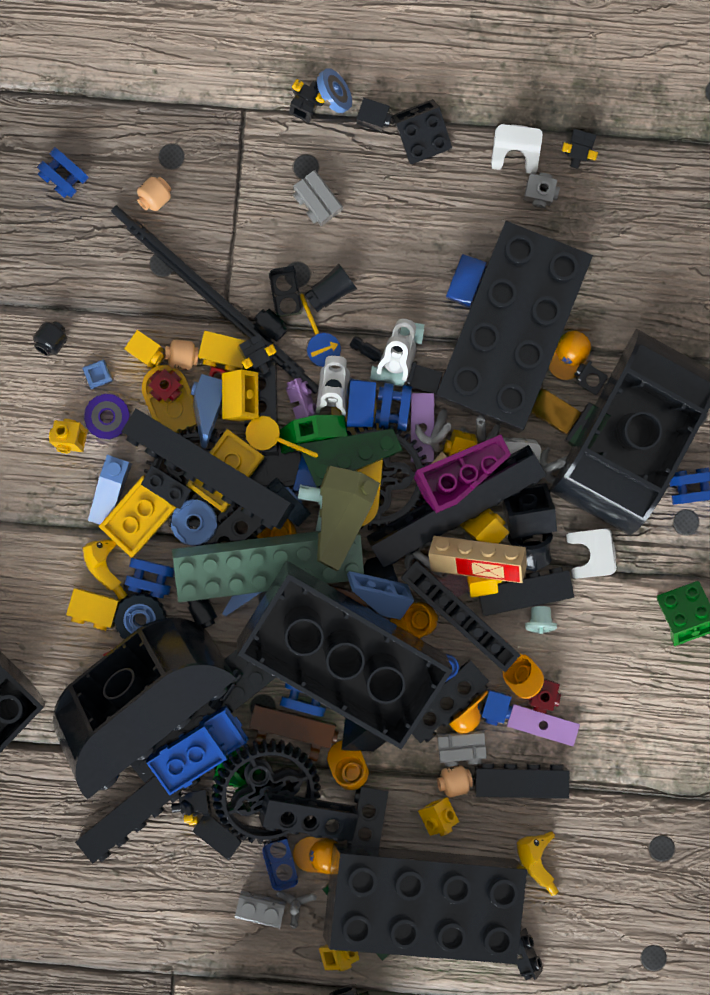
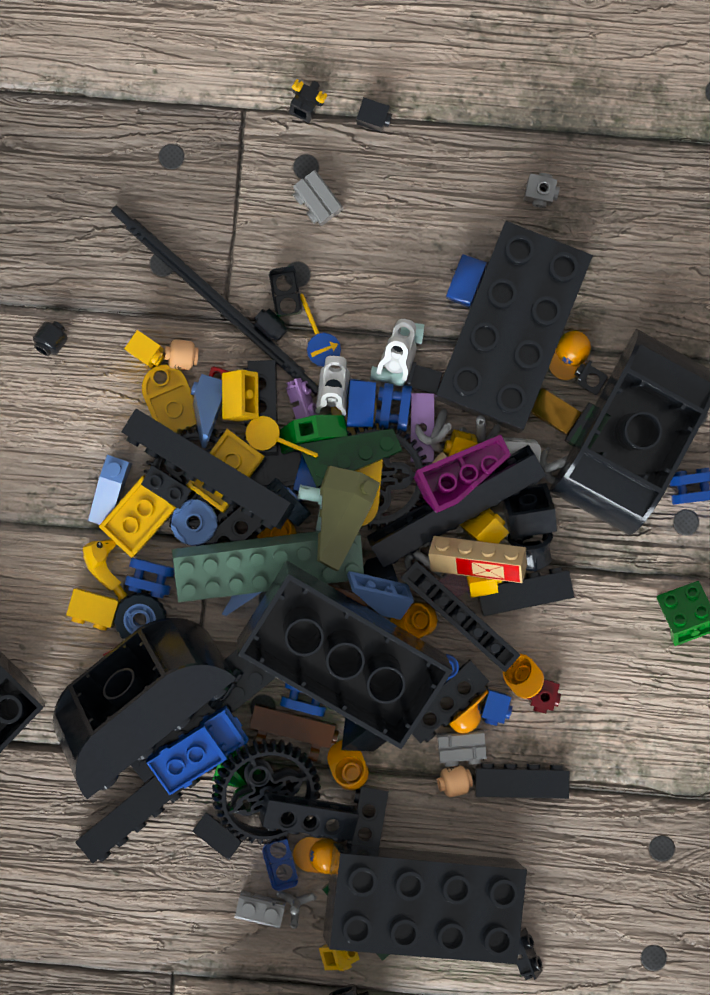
(48, 173): blue brick -> none
(68, 436): yellow brick -> none
(94, 411): dark purple tile -> none
(97, 374): medium blue tile -> none
(153, 193): light nougat head -> none
(170, 393): dark red brick -> none
(192, 805): black piece -> none
(202, 612): black brick -> none
(221, 350): yellow brick -> none
(256, 354): black piece -> none
(330, 288): black plant -> none
(335, 90): medium blue tile -> none
(366, 349): black axle -> none
(422, 131): black bracket -> none
(439, 817): yellow brick -> none
(519, 138): white piece -> none
(530, 854): yellow animal -> none
(540, 620): light aqua piece -> none
(556, 728): lavender tile -> none
(580, 147): black piece -> none
(601, 549): white piece -> none

